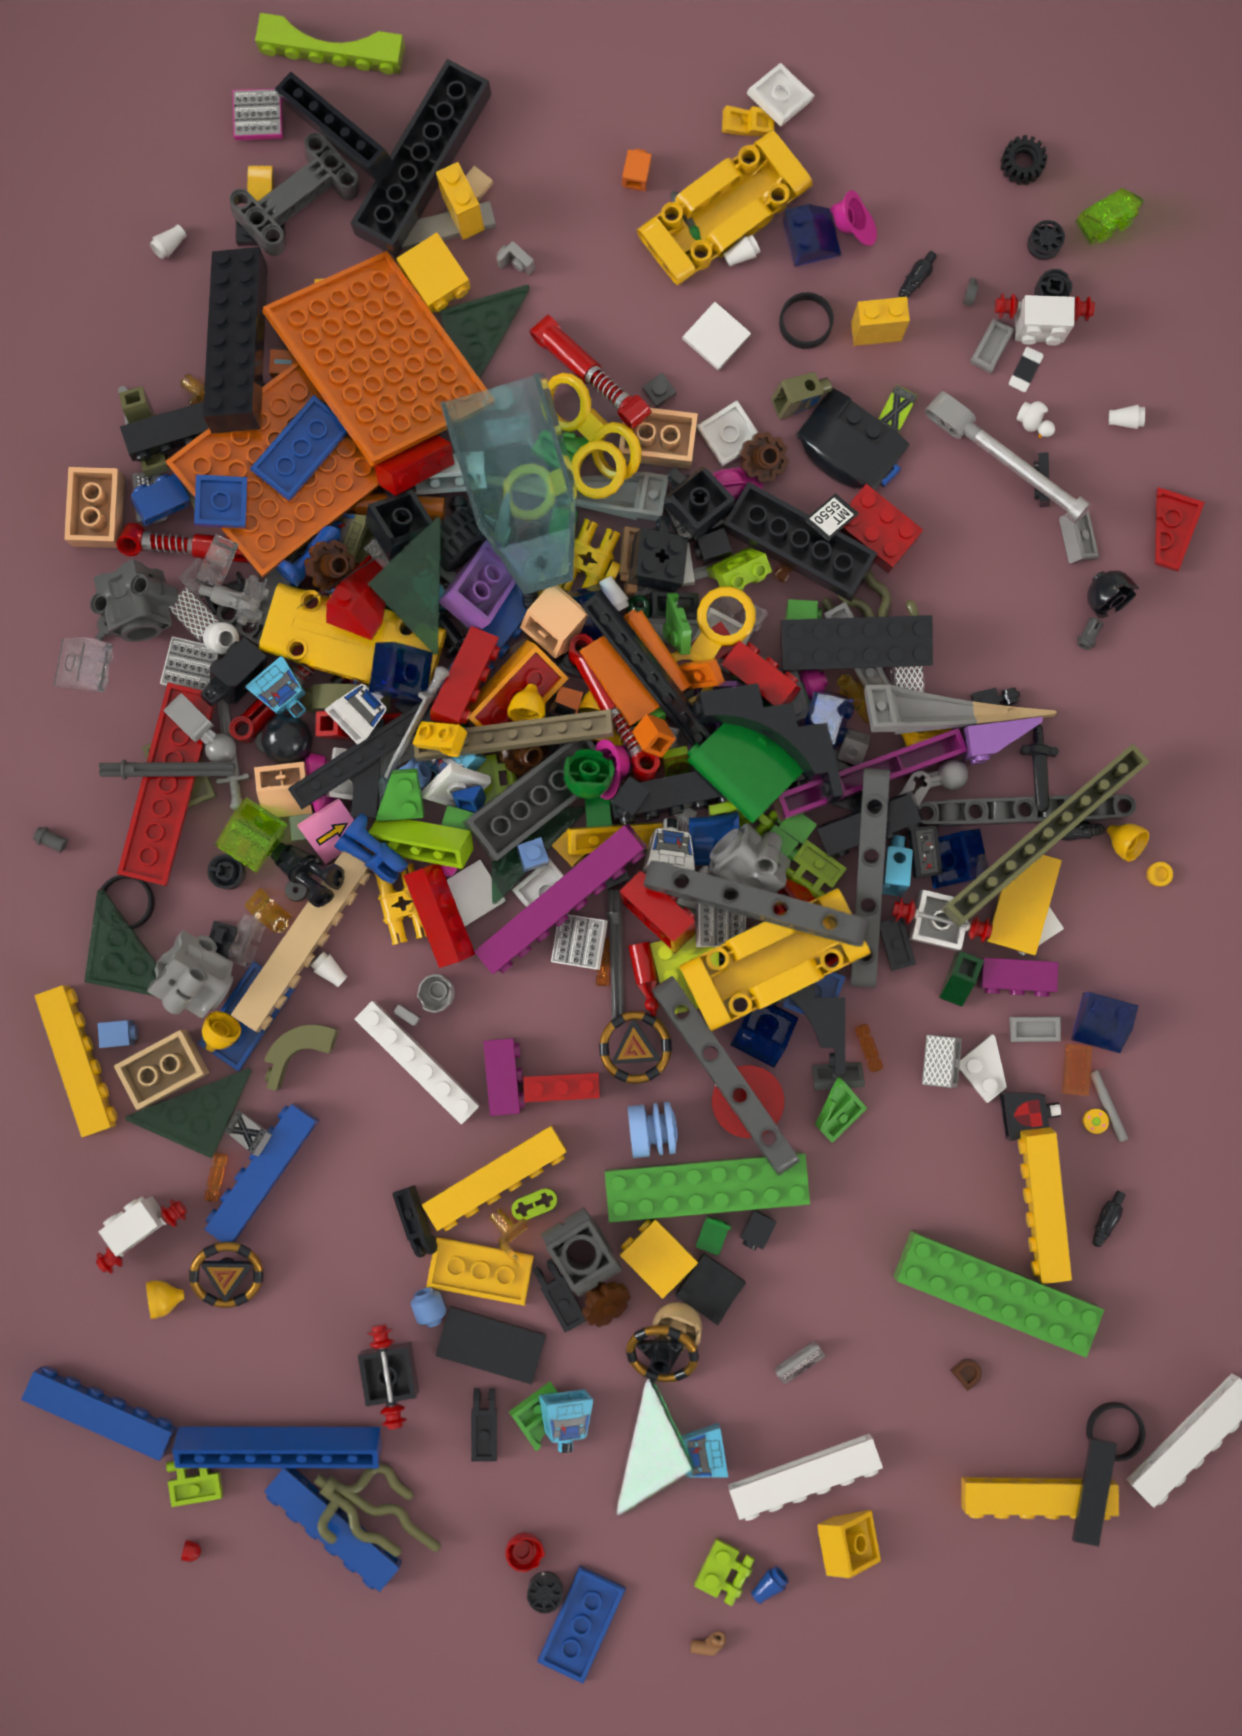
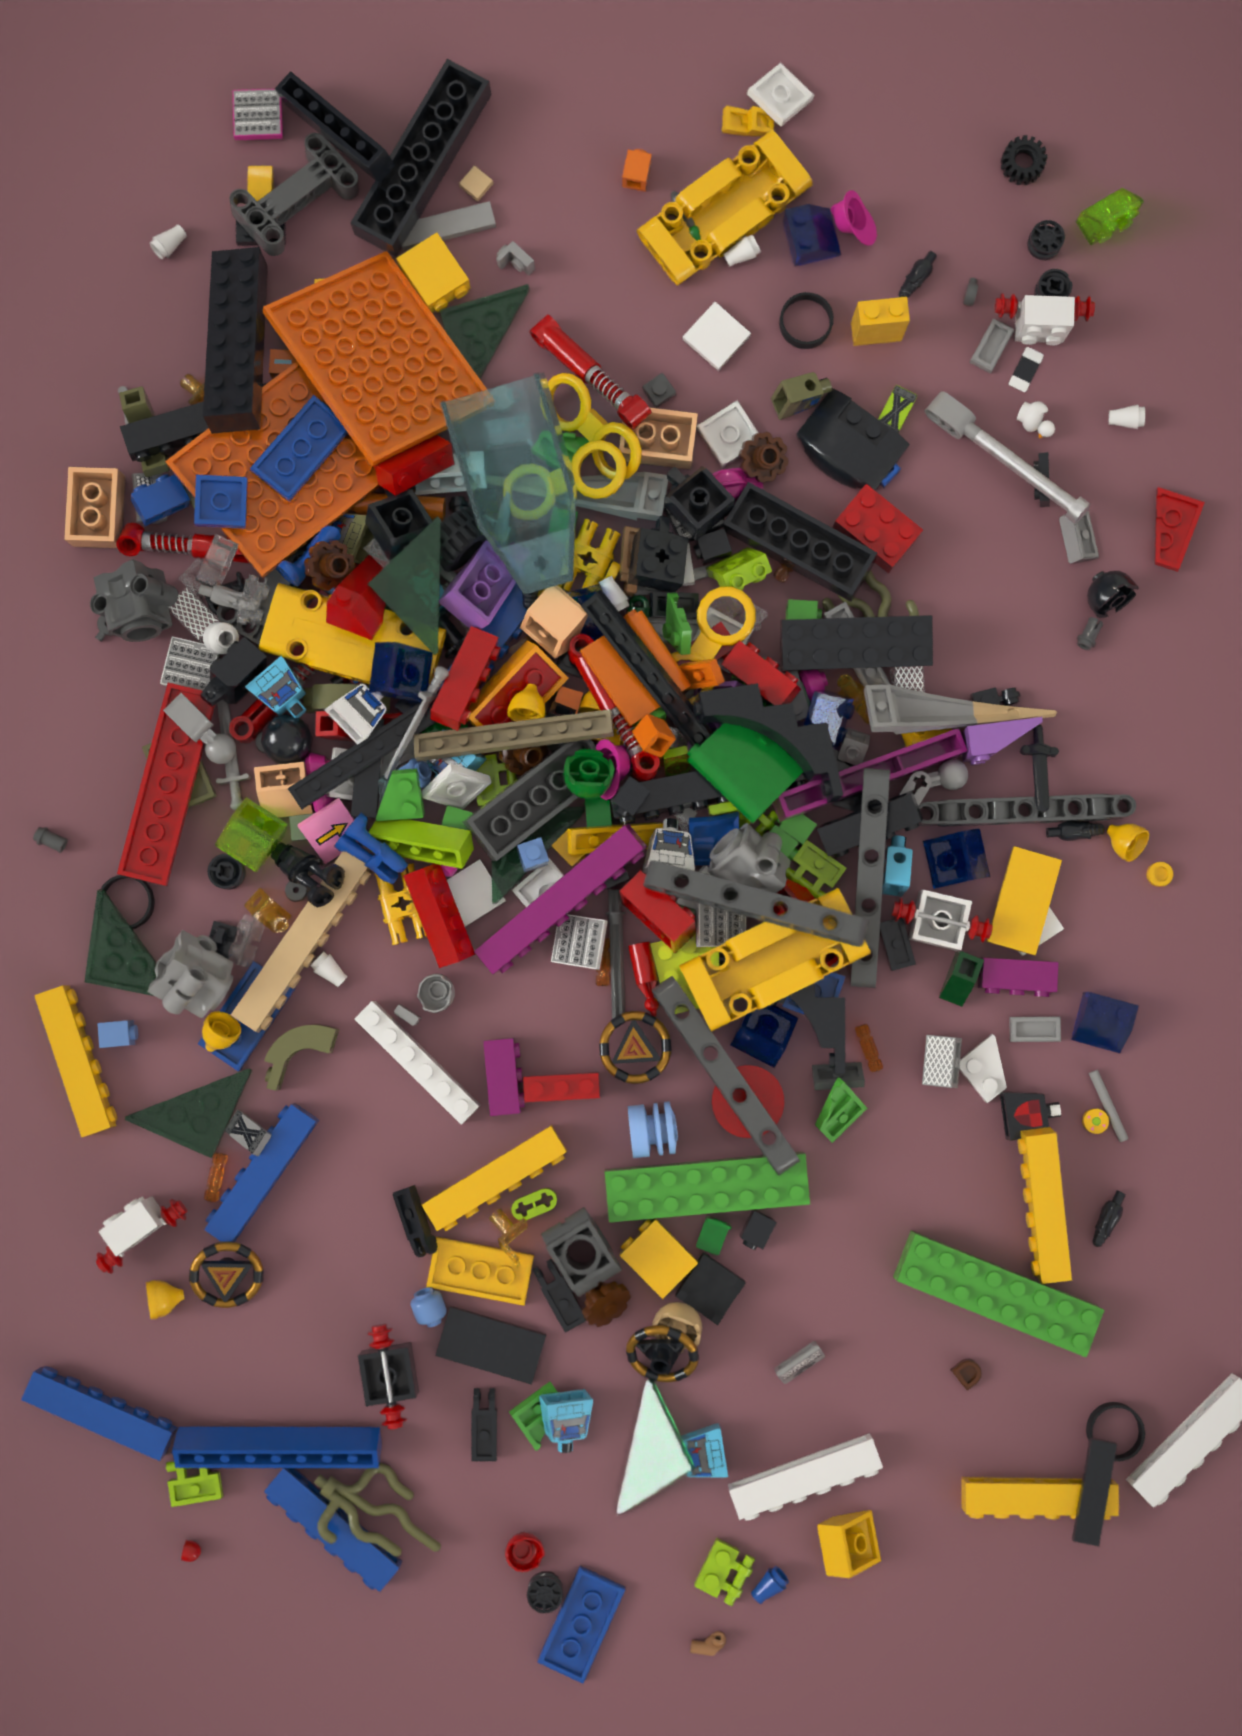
(83, 664): clear slope -> none
(161, 1069): tan brick -> none
(166, 769): dark grey axle -> none
(350, 573): sticker -> none
(377, 52): lime arch -> none
(440, 737): yellow plate -> none
(460, 200): yellow brick -> none
(470, 798): blue slope -> none
(831, 516): sticker -> none
(926, 851): slope -> none
(1045, 835): olive brick -> none
(1077, 1069): clear orange plate -> none

